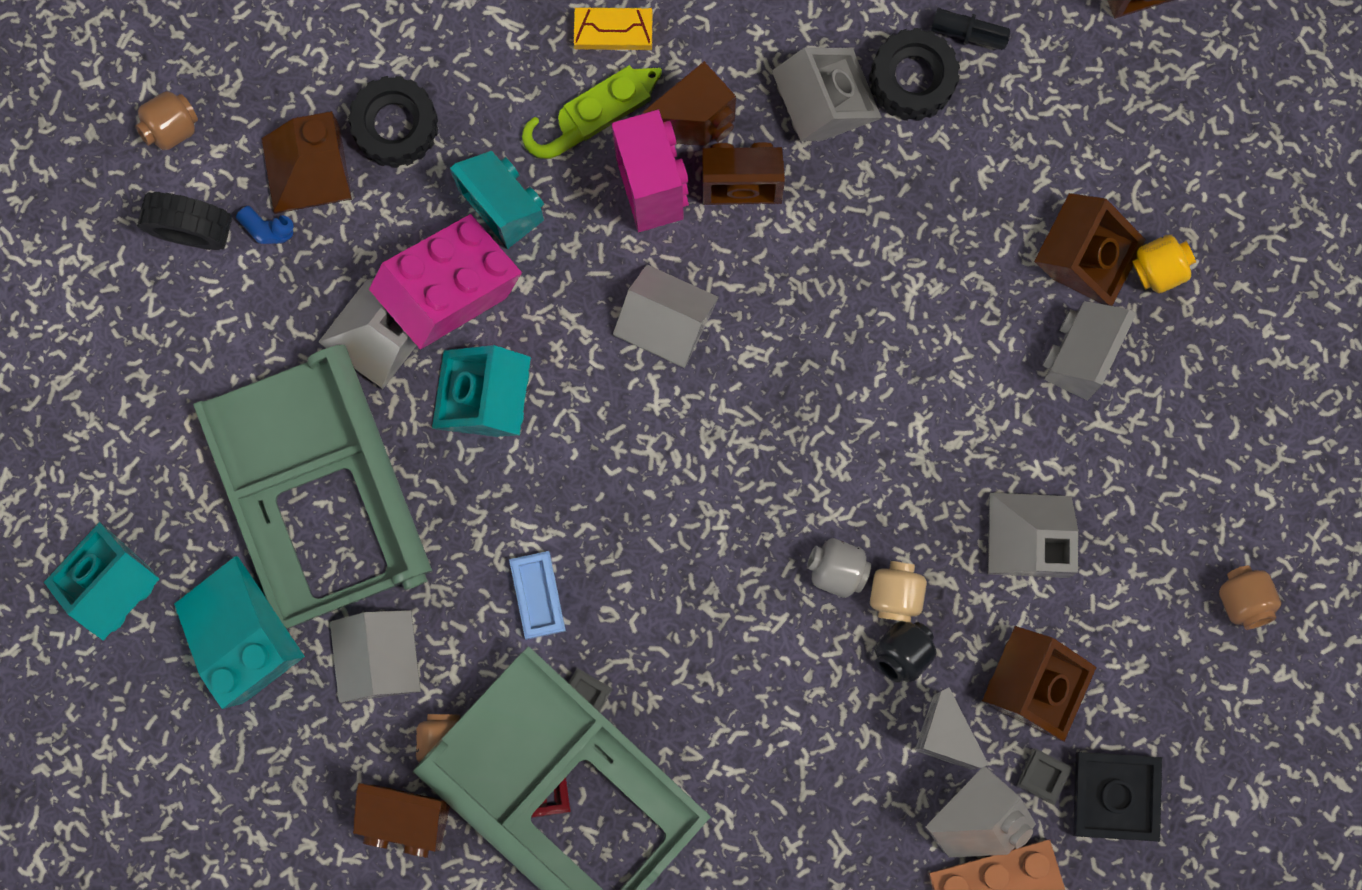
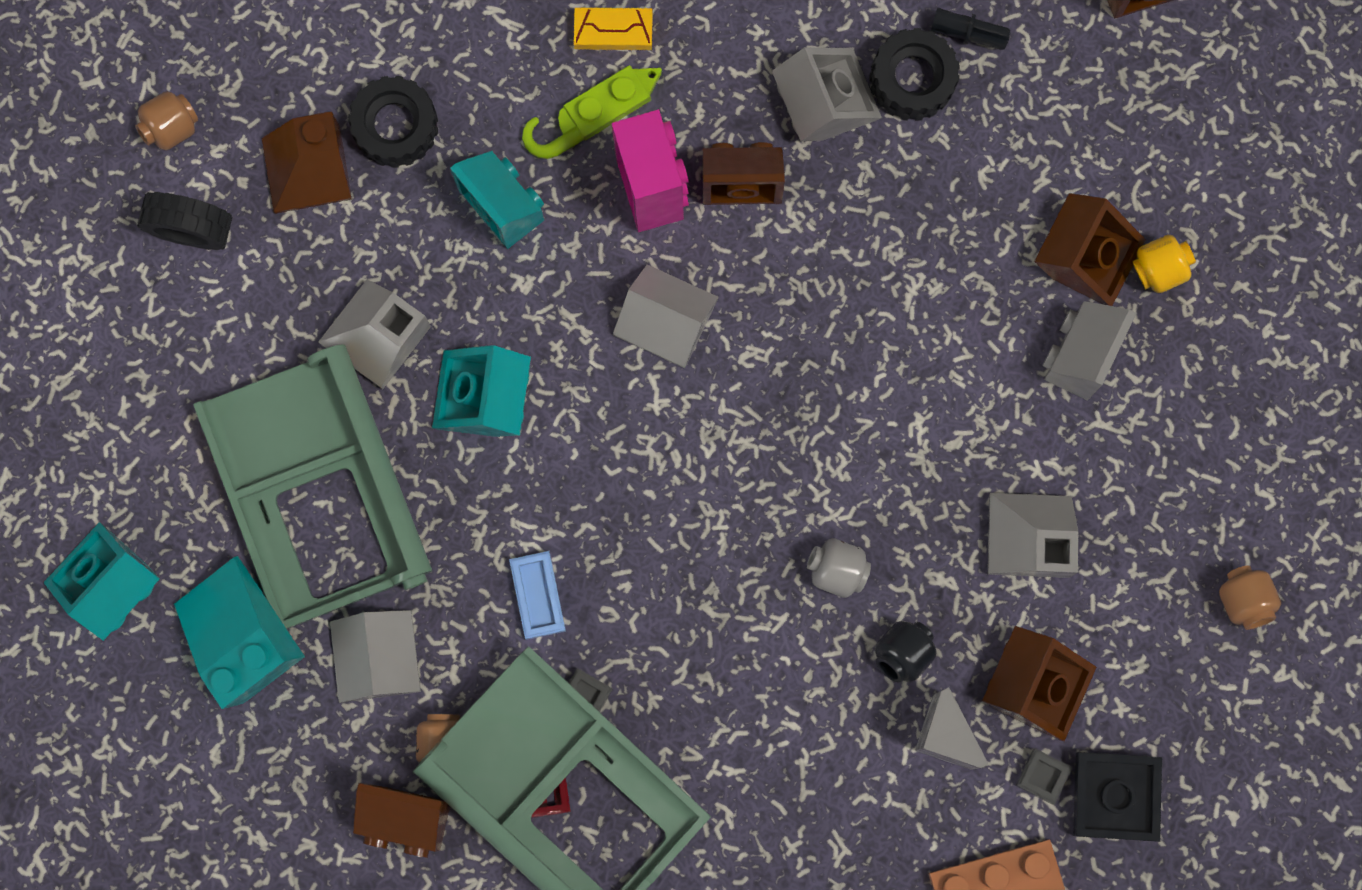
(267, 231): blue arm -> none
(444, 281): dark pink piece -> none
(698, 107): reddish brown slope -> none
(898, 592): tan head -> none
(982, 819): light grey slope -> none

